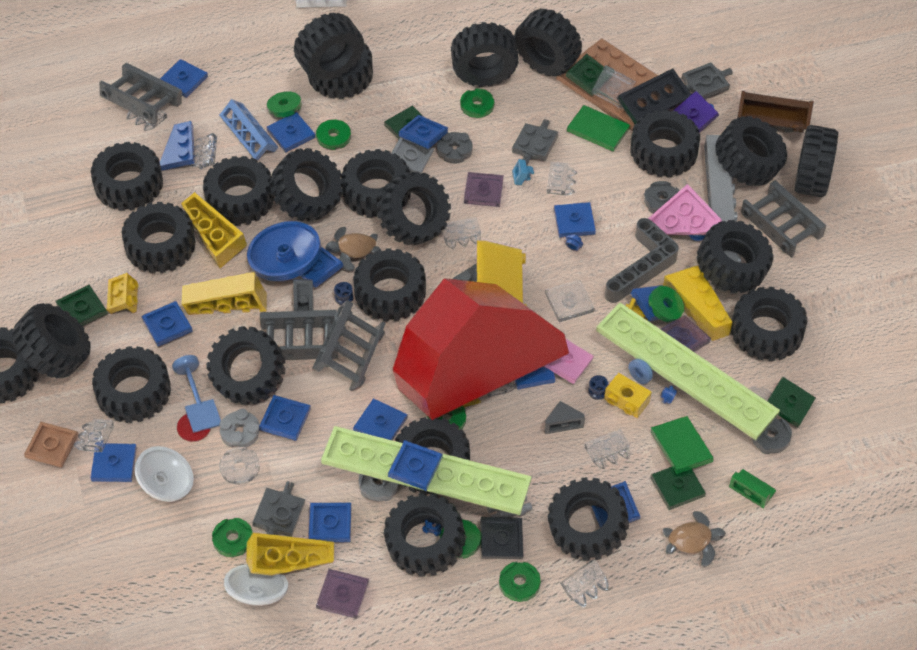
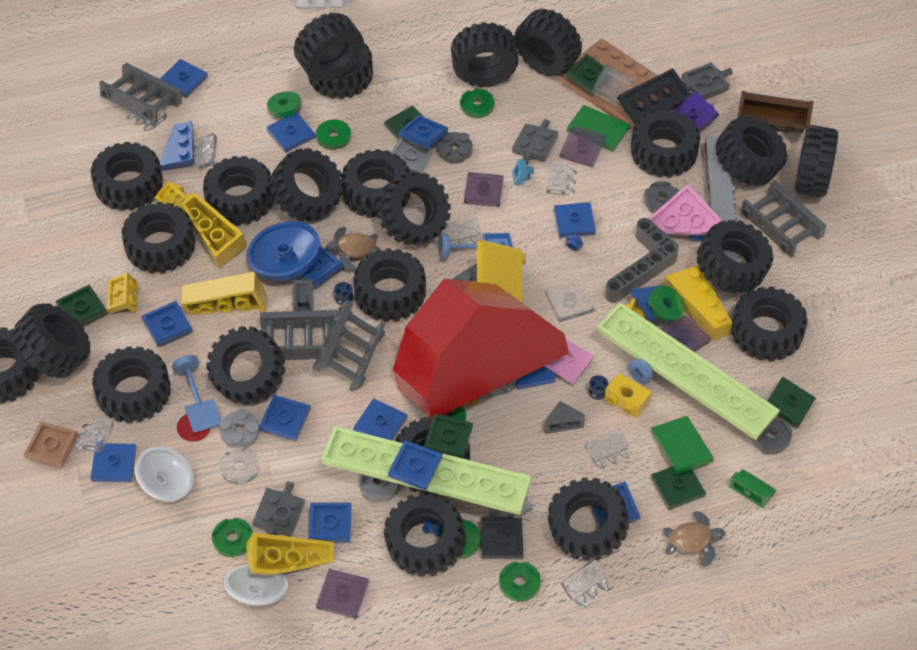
(172, 194): none -> yellow bracket
(252, 125): medium blue fence -> none
(444, 243): none -> medium blue piece
(449, 436): none -> dark green plate
(582, 146): none -> clear purple plate
(668, 394): blue plate -> none

